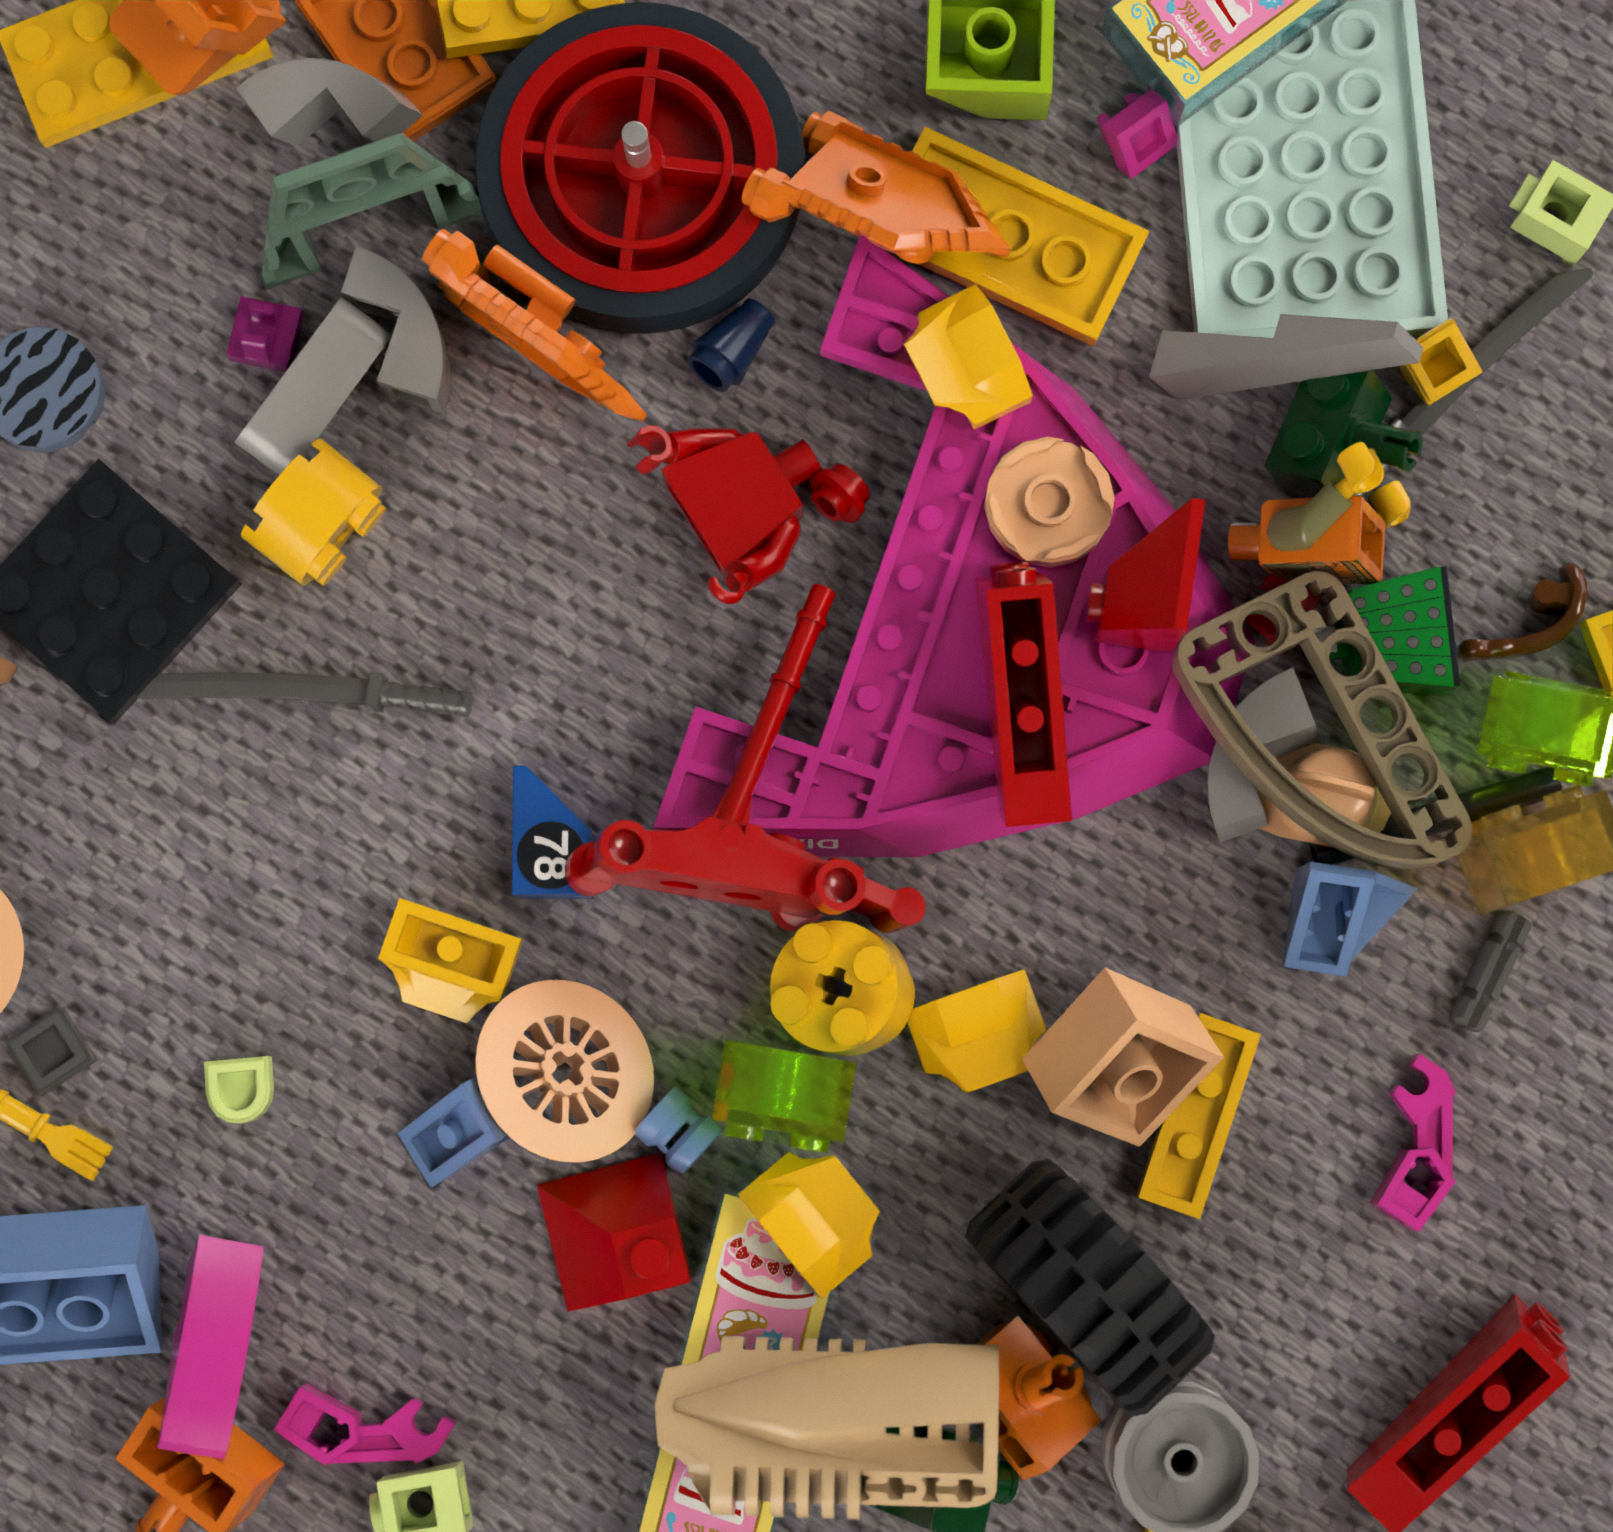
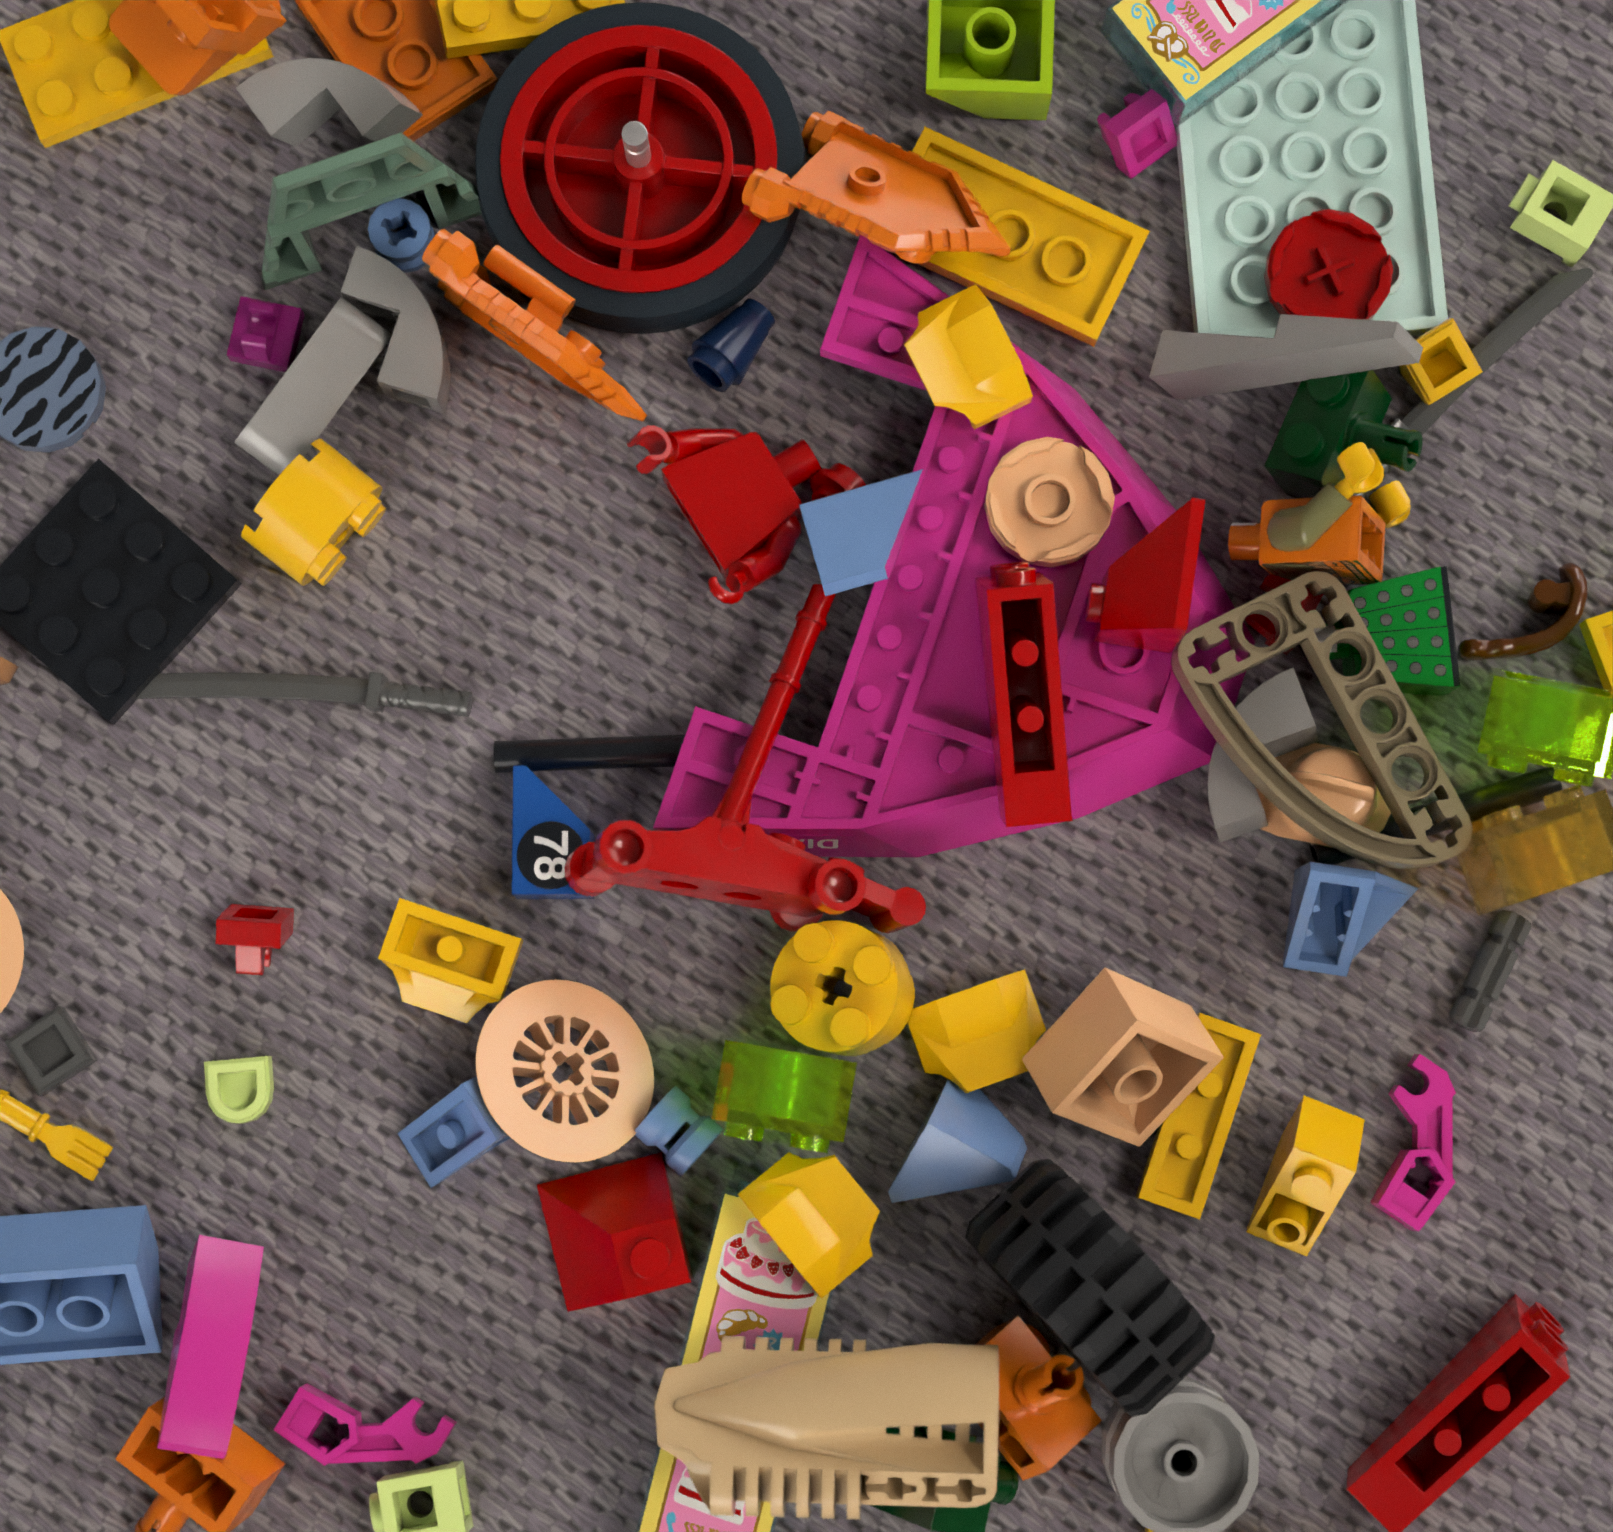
(254, 934): none -> red tile
(407, 245): none -> medium blue wheel
(588, 753): none -> black piece
(856, 531): none -> medium blue slope
(959, 1147): none -> medium blue slope
(1307, 1175): none -> yellow slope
(1328, 267): none -> red tile

